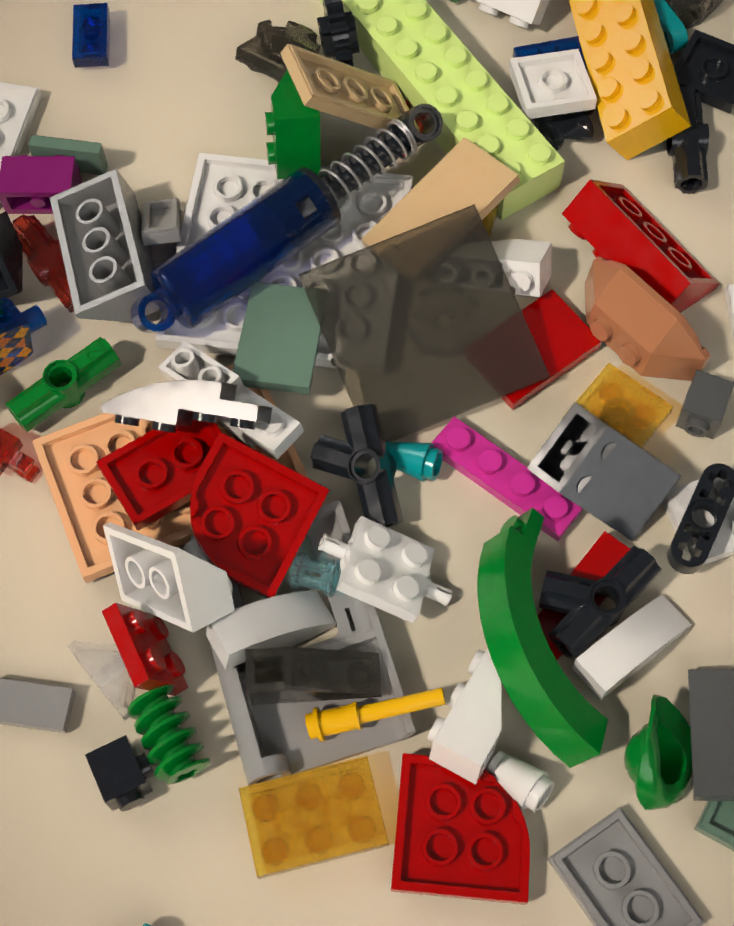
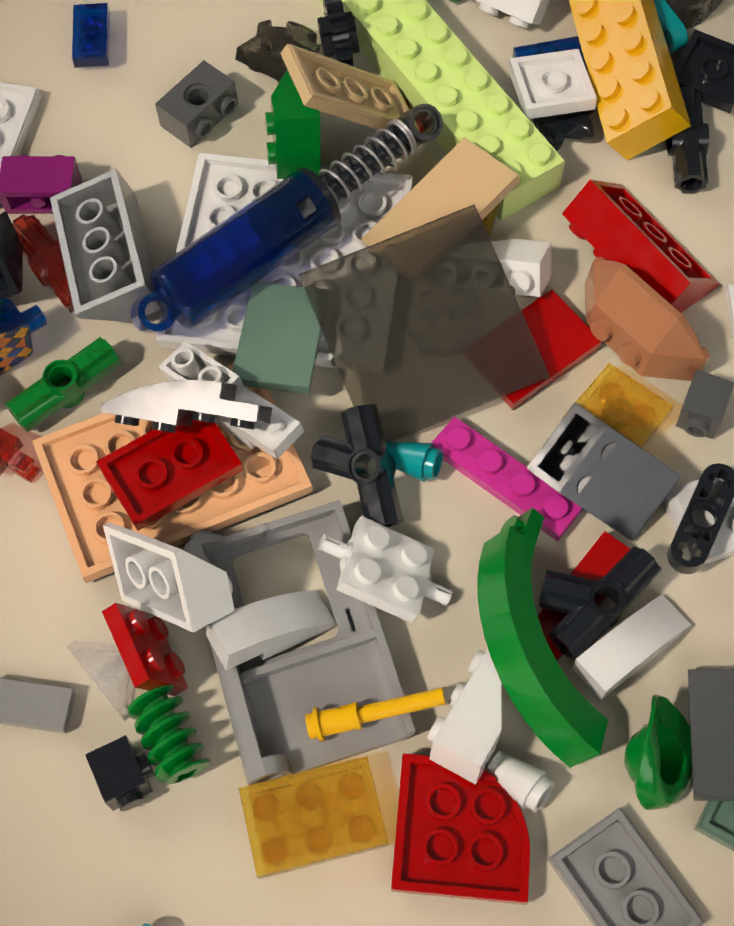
(88, 155): sand green tile -> none
(161, 222): light grey tile -> none
(197, 104): none -> dark grey brick
(251, 514): red plate -> none
(301, 576): clear light blue bush -> none
(310, 675): clear smoke slope -> none

